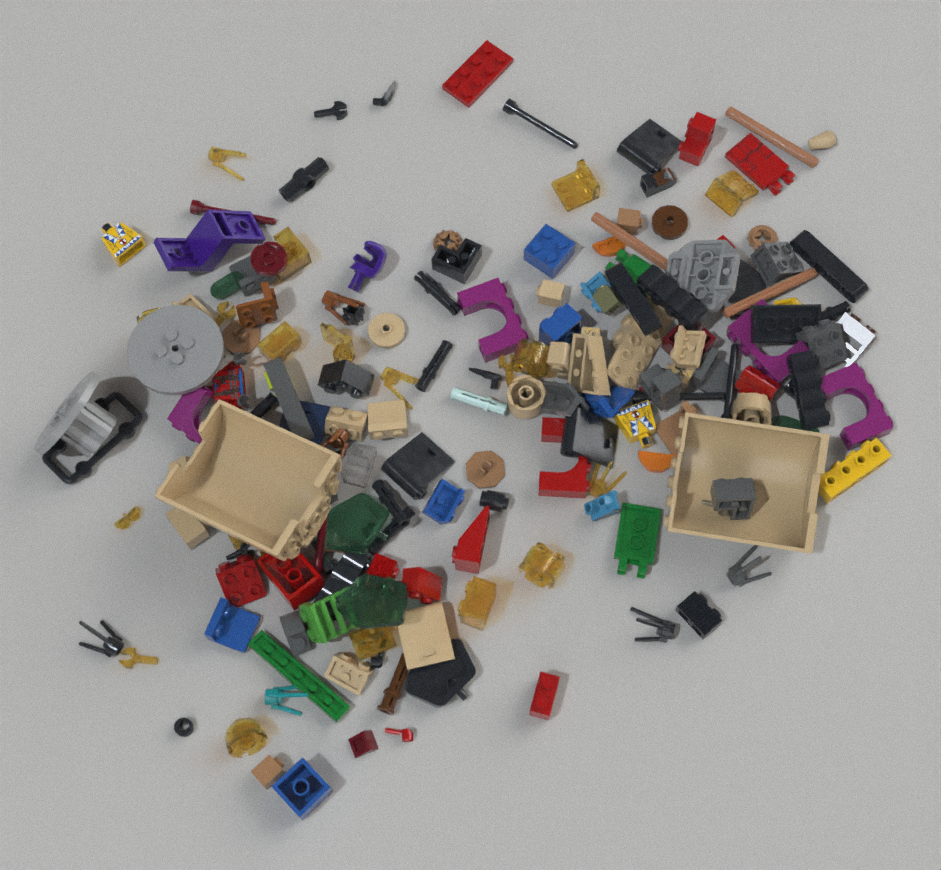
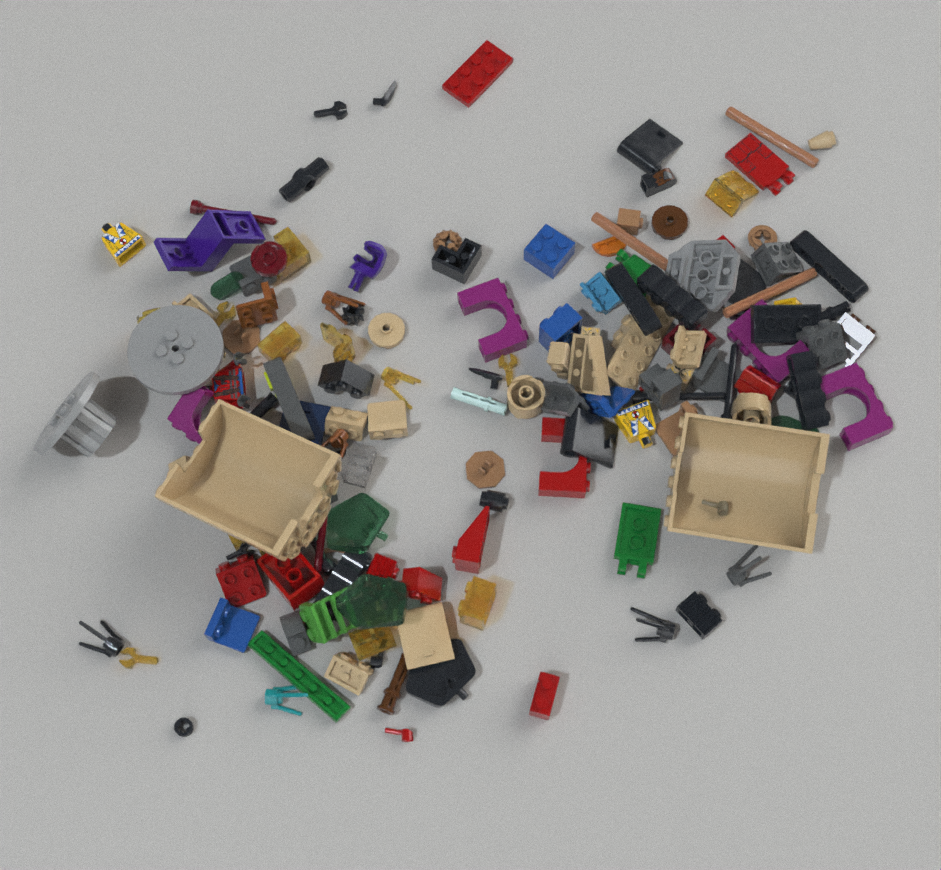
(84, 468): black bar -> none
(124, 522): clear yellow piece -> none
(189, 528): tan brick -> none
(219, 155): clear yellow plant -> none
(245, 736): clear yellow cylinder -> none
(268, 771): medium nougat brick -> none
(302, 788): blue brick -> none
(363, 743): dark red slope -> none
(387, 498): black pin -> none
(391, 531): black pin -> none
(417, 465): black door -> none
(432, 288): black pin -> none
(443, 350): black pin -> none
(443, 502): blue bracket -> none
(511, 107): black piece -> none
(531, 358): clear yellow brick -> none
(542, 566): clear yellow brick -> none
(550, 293): tan brick -> none
(577, 187): clear yellow bracket -> none
(598, 487): clear yellow plant -> none
(602, 506): dark azure hips -> none
(607, 299): olive brick -> none
(655, 461): orange tile -> none
(697, 139): red brick -> none
(735, 496): dark grey brick -> none
(853, 469): yellow brick -> none

